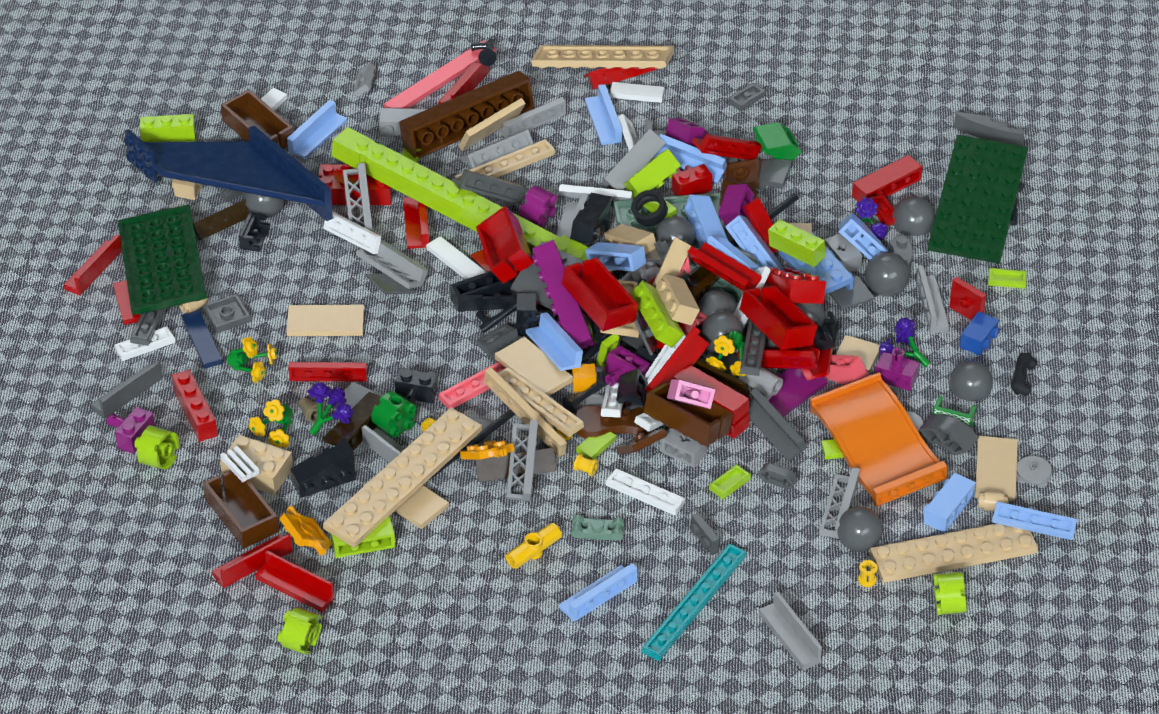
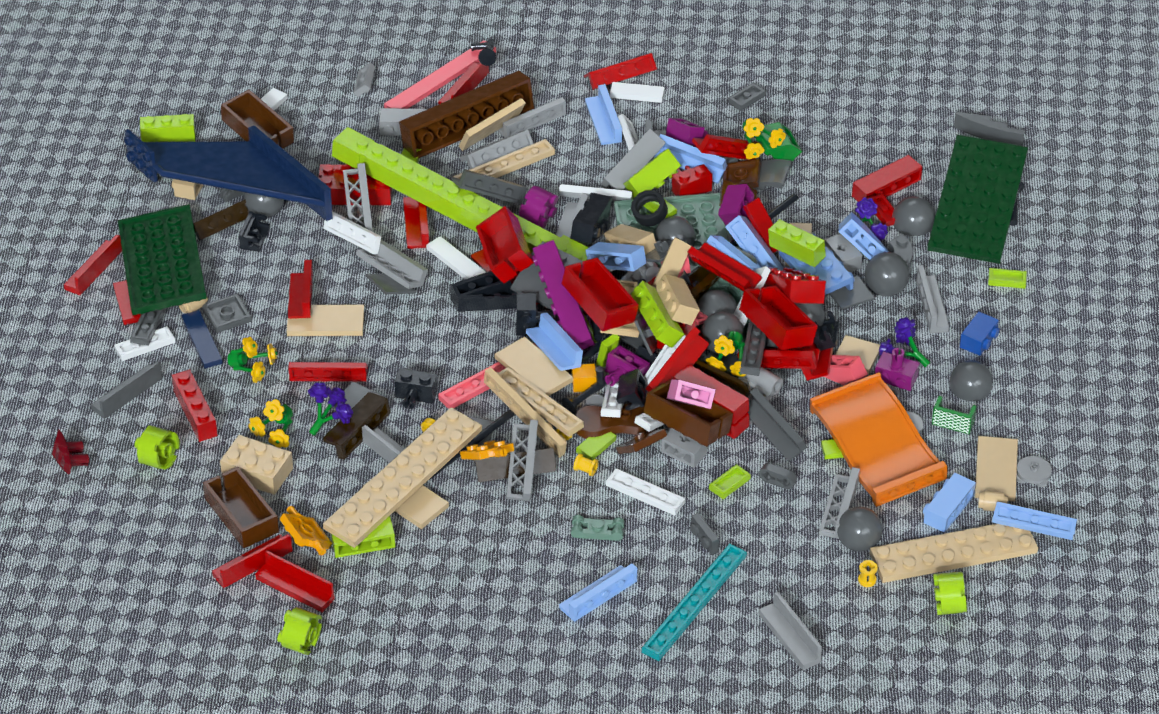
(62, 453): none -> dark red connector
(130, 428): magenta brick -> none
(243, 463): white tile -> none
(301, 293): none -> red panel
(309, 409): dark tan cone -> none
(315, 130): light blue panel -> none
(325, 471): black wedge -> none
(394, 414): green brick -> none
(489, 323): black piece -> none
(498, 340): dark grey slope -> none
(533, 545): yellow piece -> none
(602, 56): tan plate -> none
(703, 218): light blue panel -> none
(752, 128): none -> yellow plant
(795, 390): magenta tile -> none
(948, 433): dark grey brick -> none
(966, 299): red plate -> none
(1018, 382): black piece -> none

